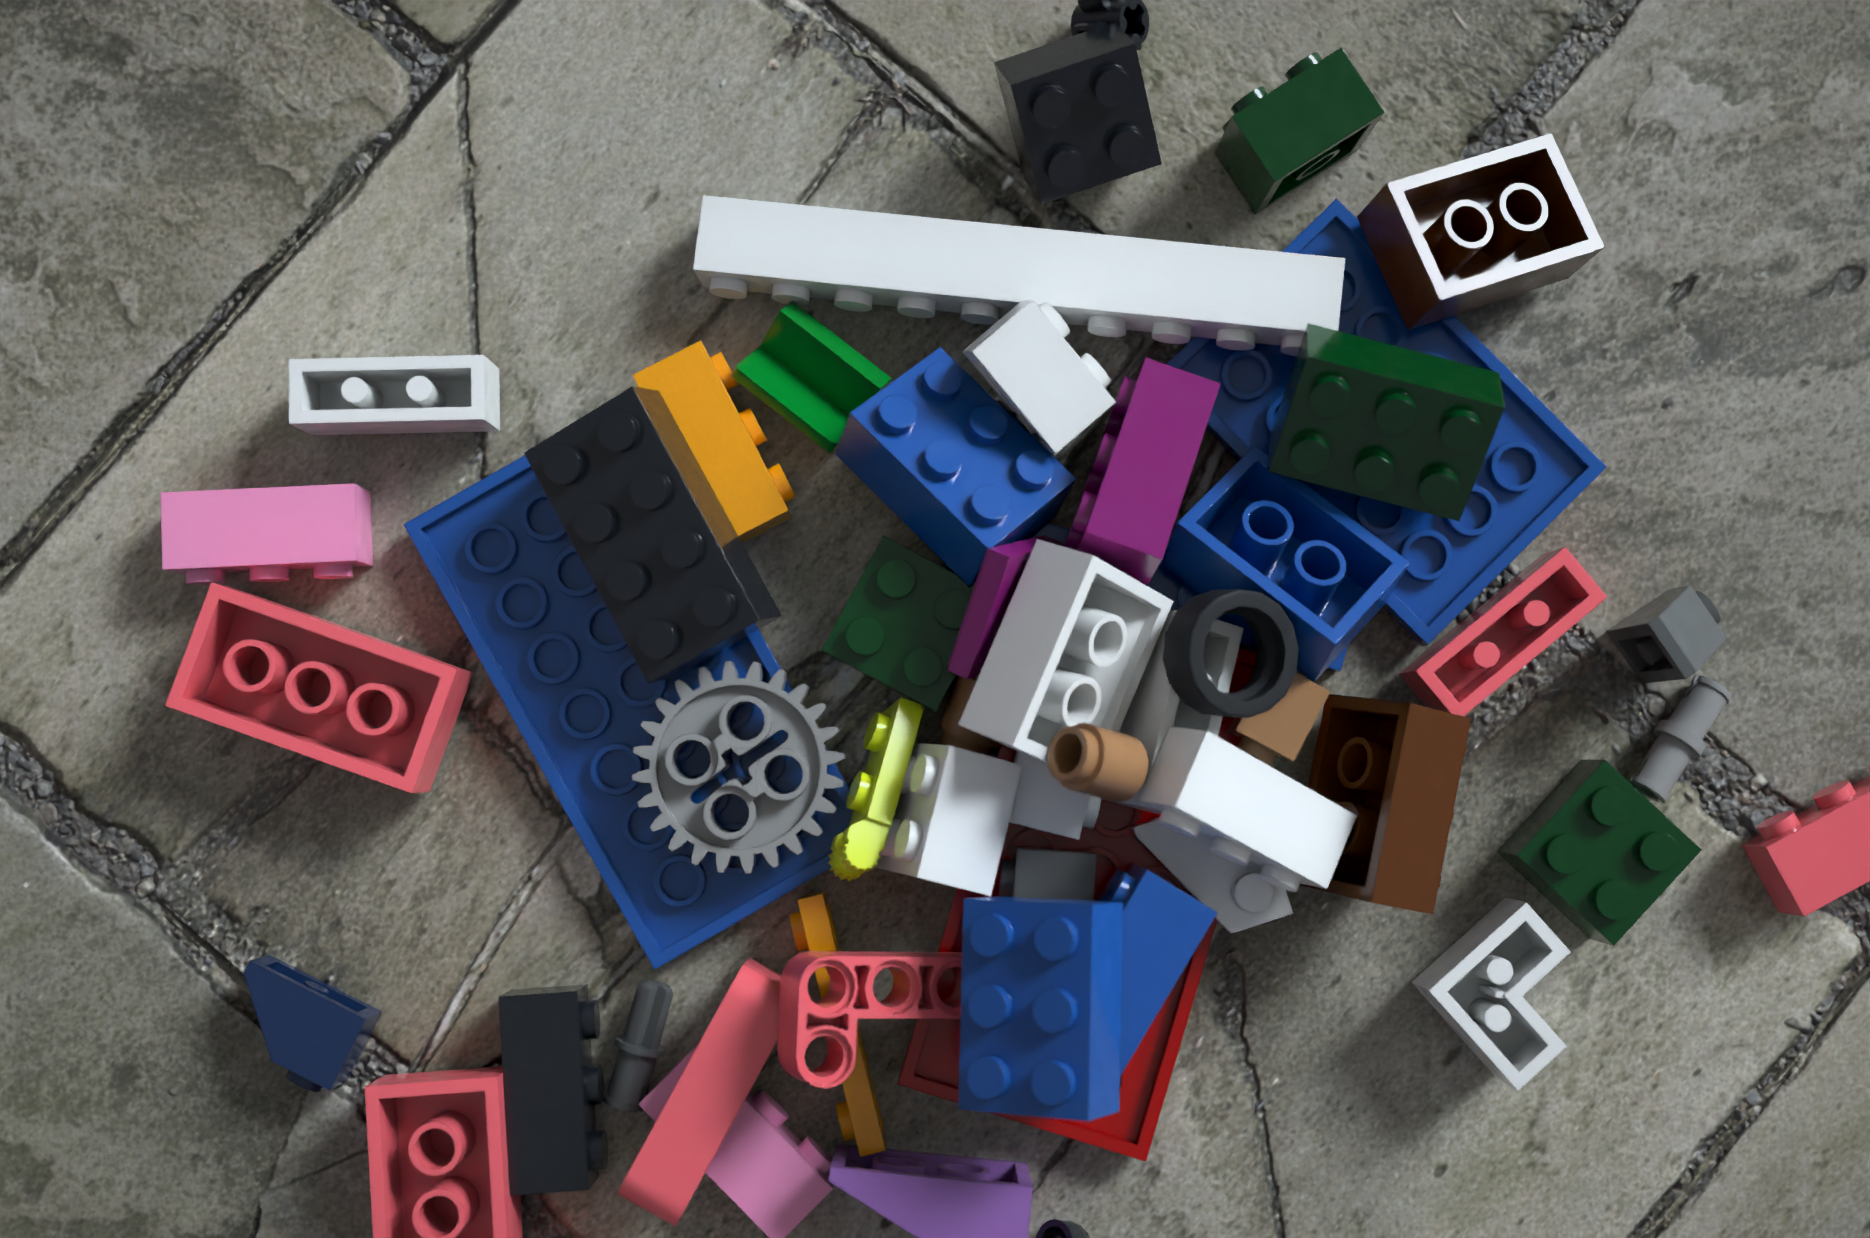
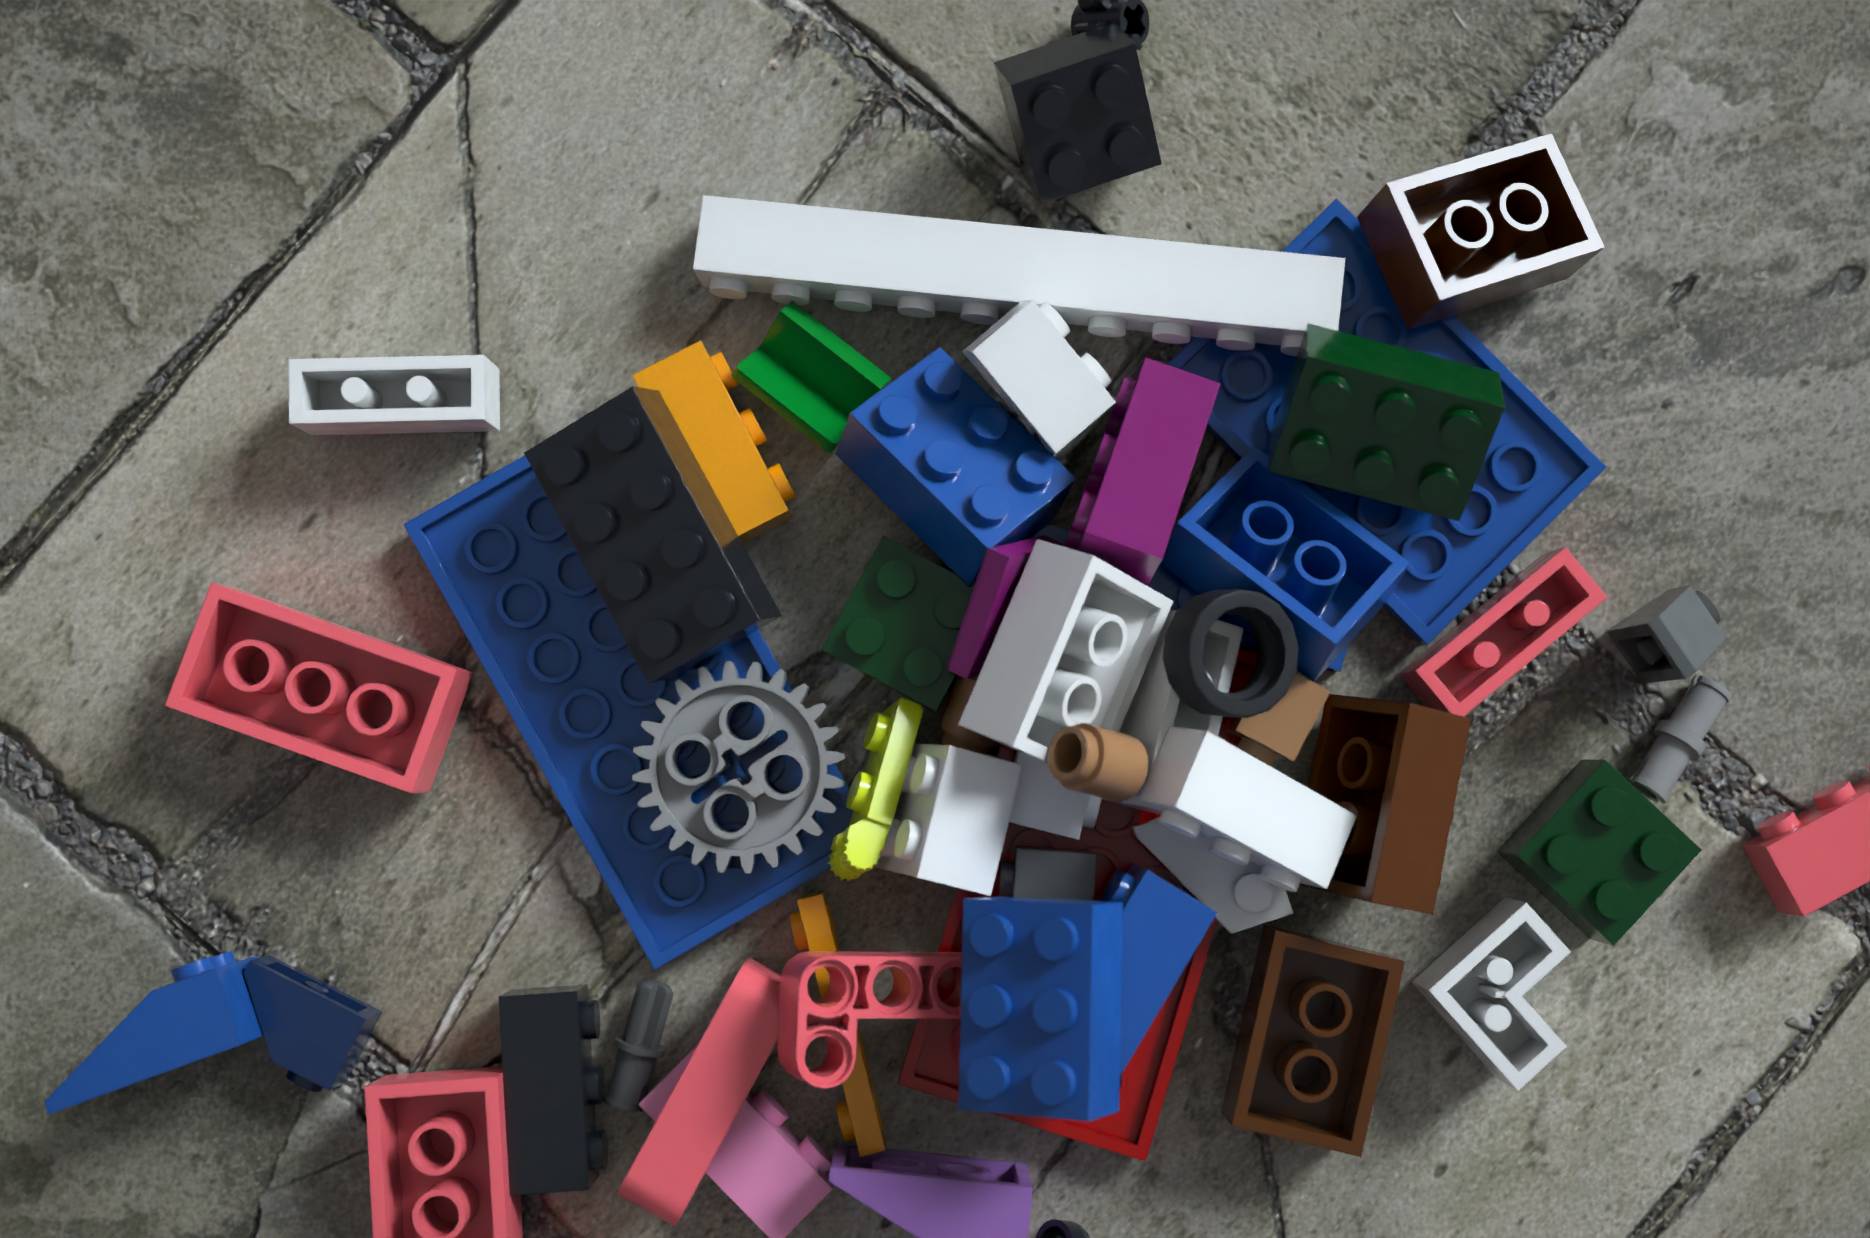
(171, 1027): none -> blue slope
(266, 532): bright pink brick -> none
(1297, 129): dark green brick -> none
(1312, 1040): none -> reddish brown brick

